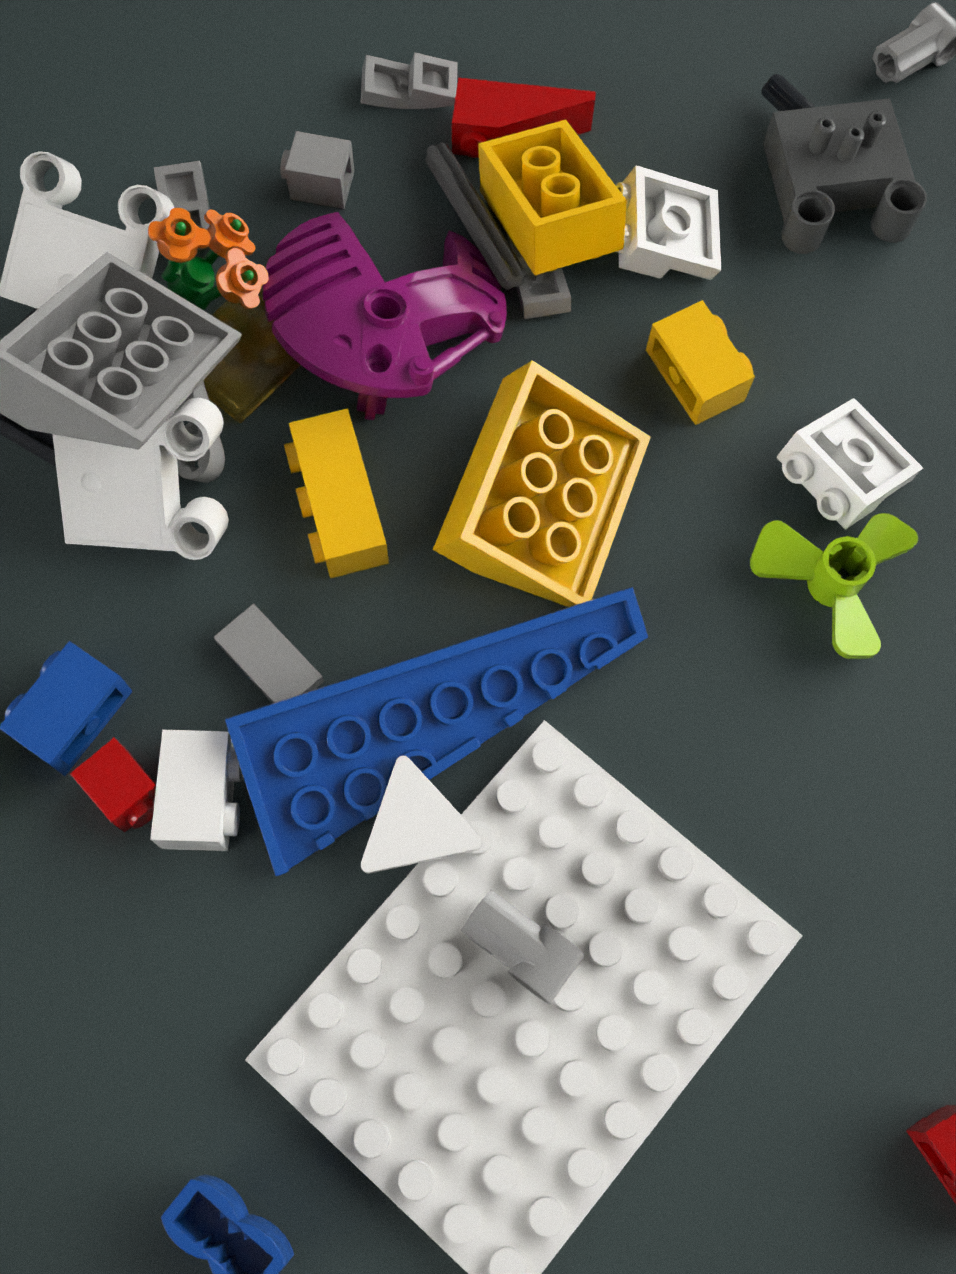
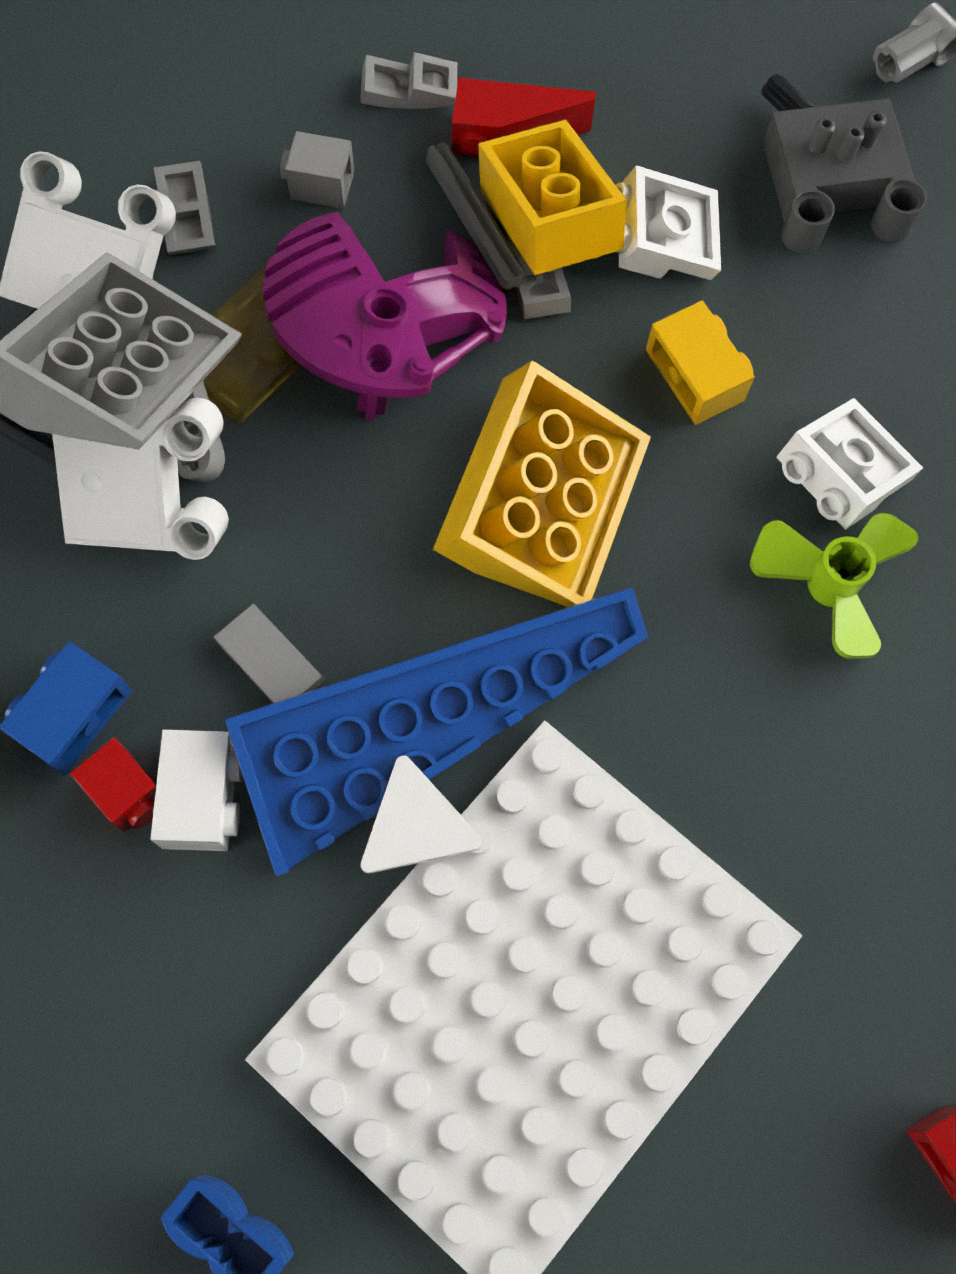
(193, 276): orange plant -> none
(336, 494): yellow brick -> none
(533, 953): light grey piece -> none

